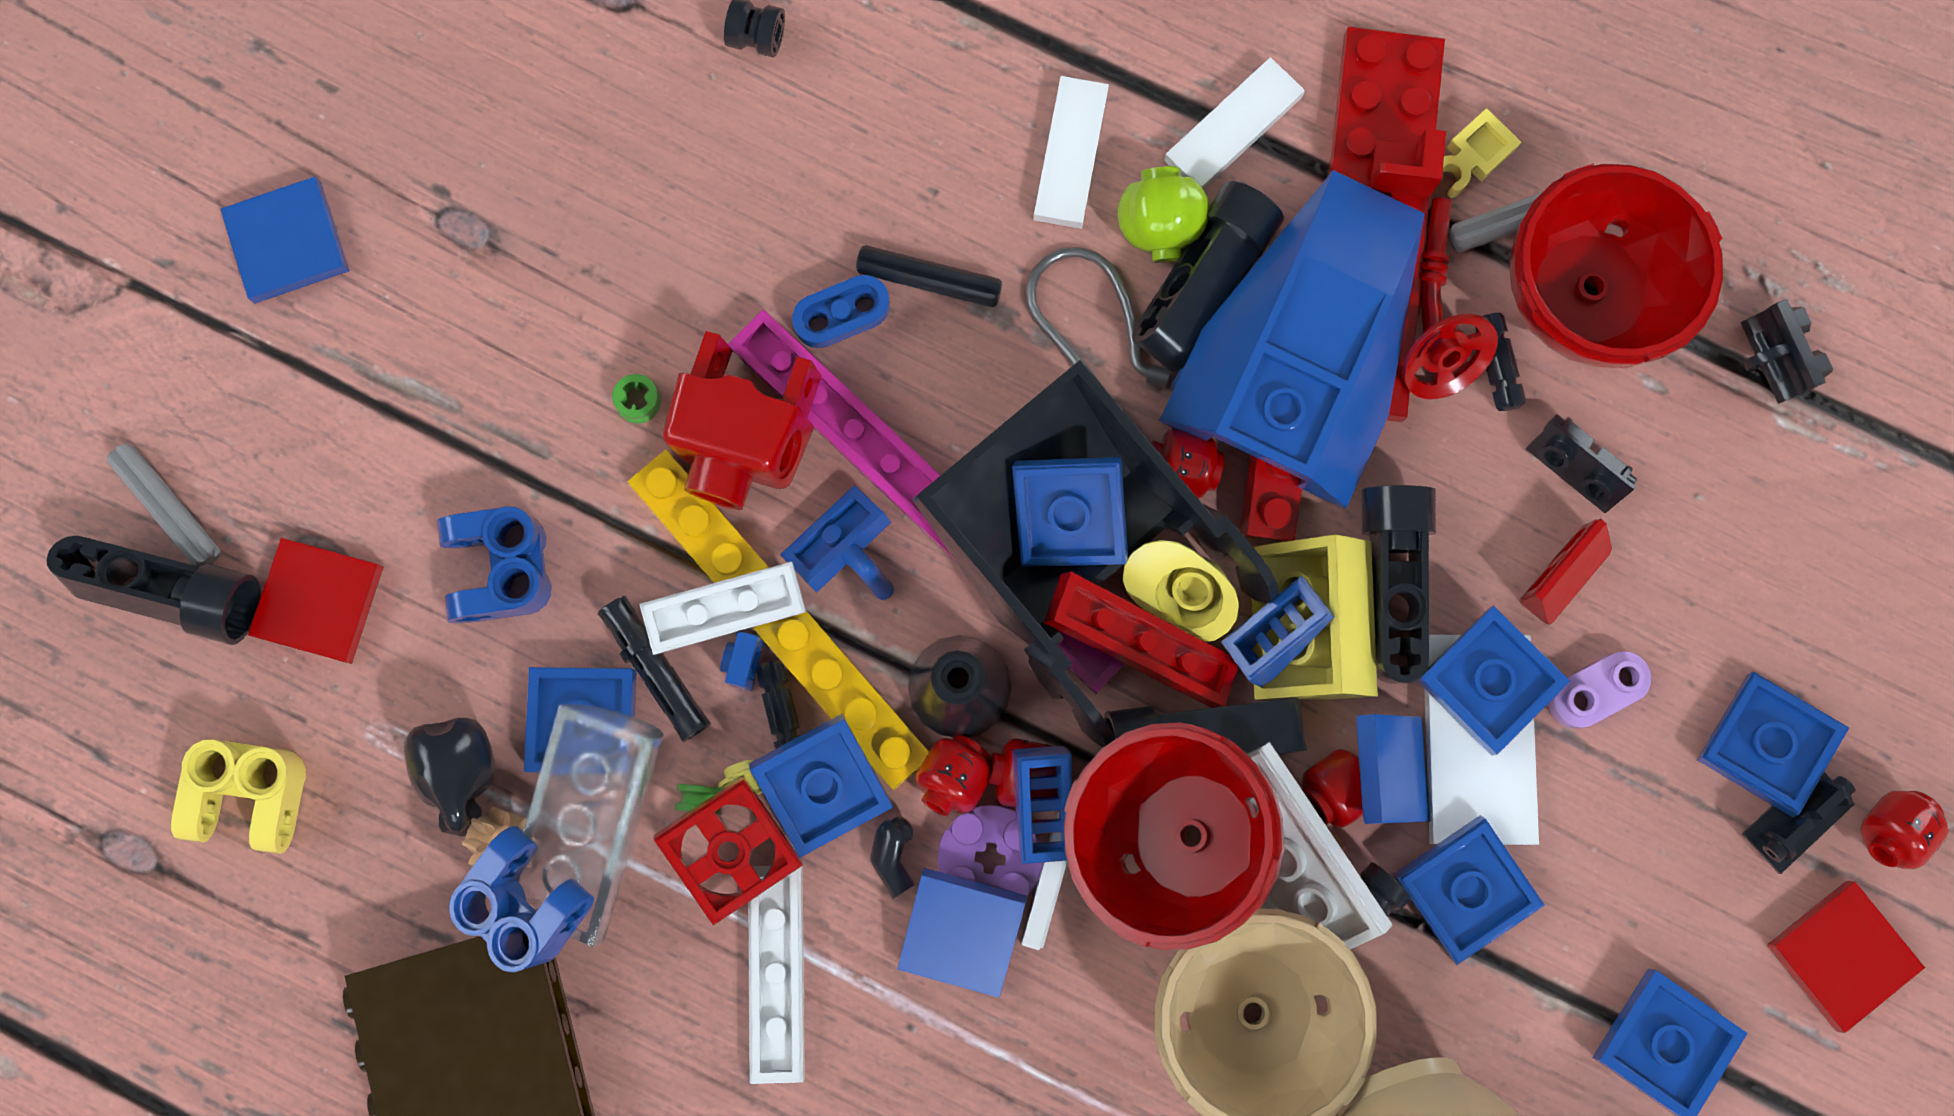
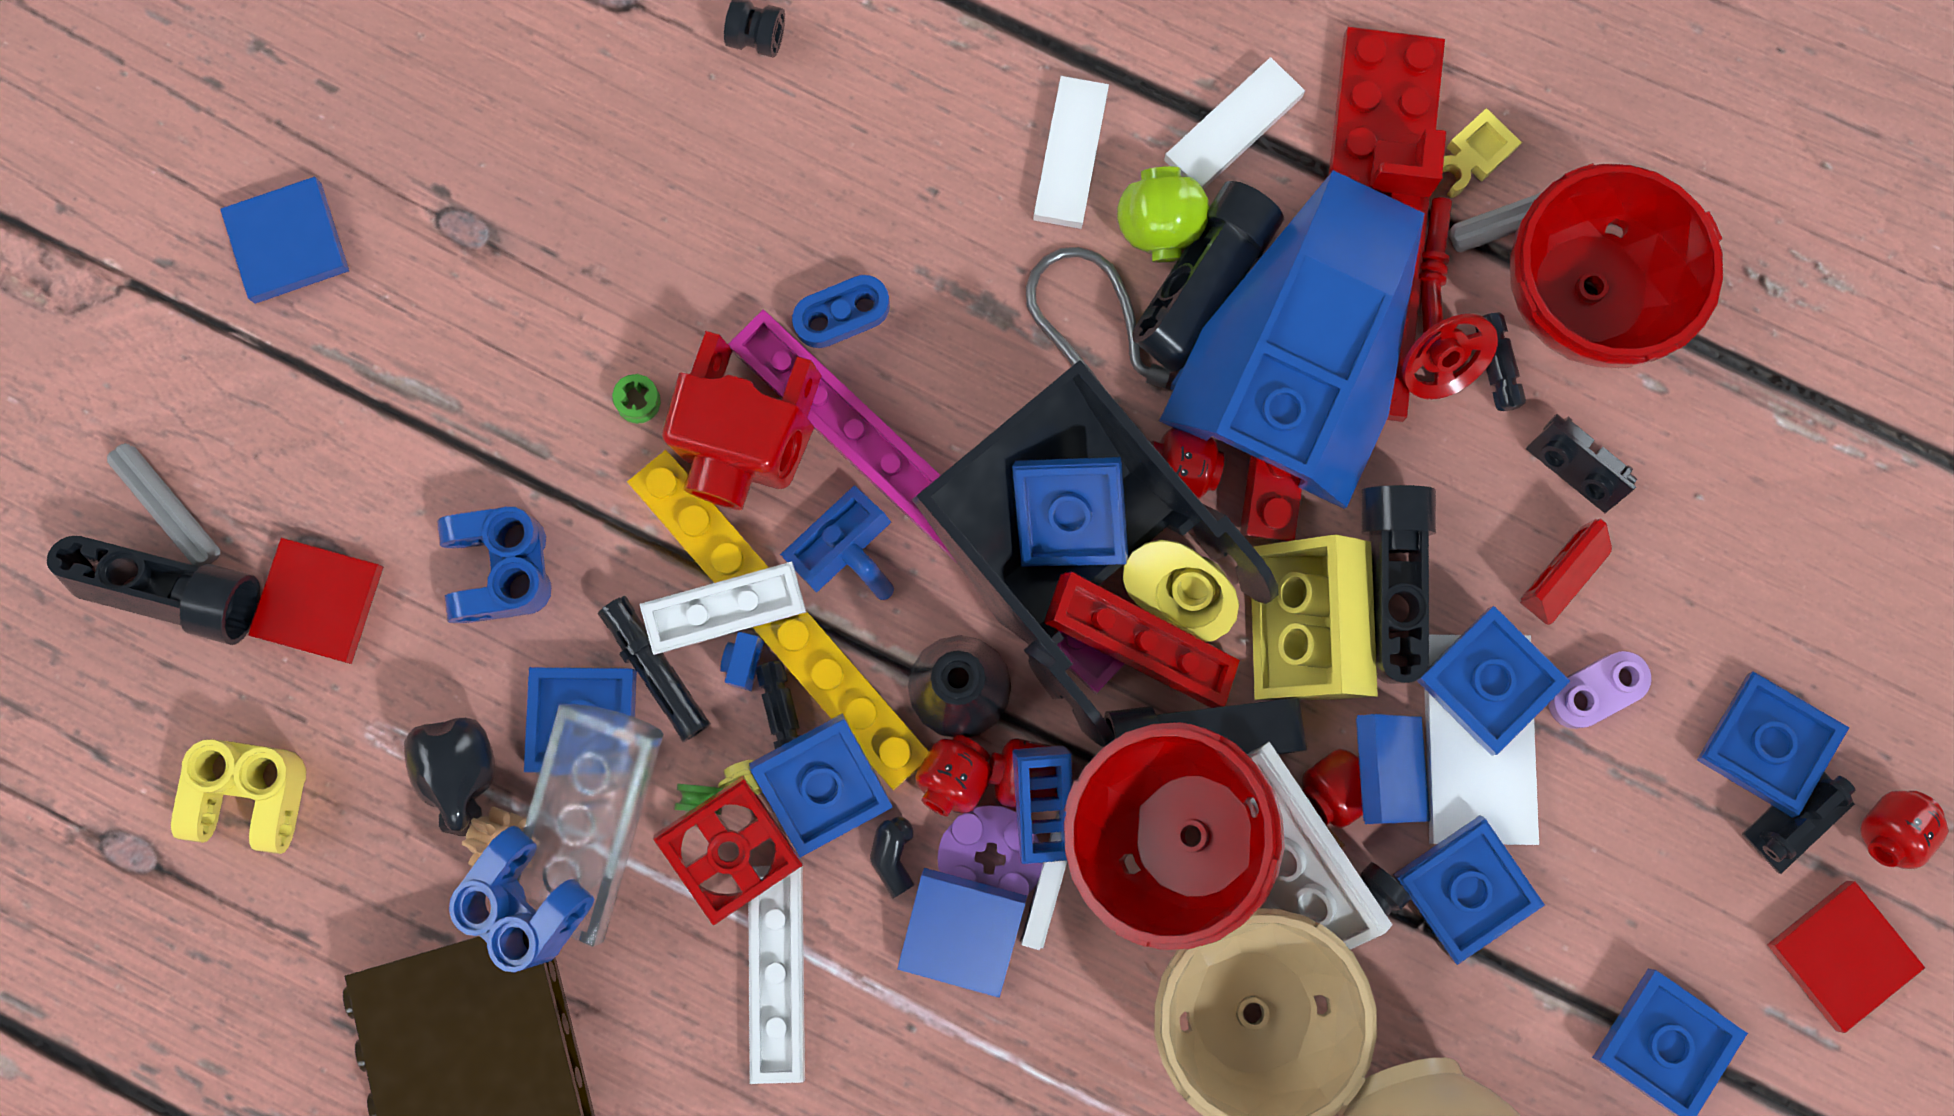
(929, 276): black axle -> none
(1254, 631): blue slope -> none
(1784, 351): black hips -> none

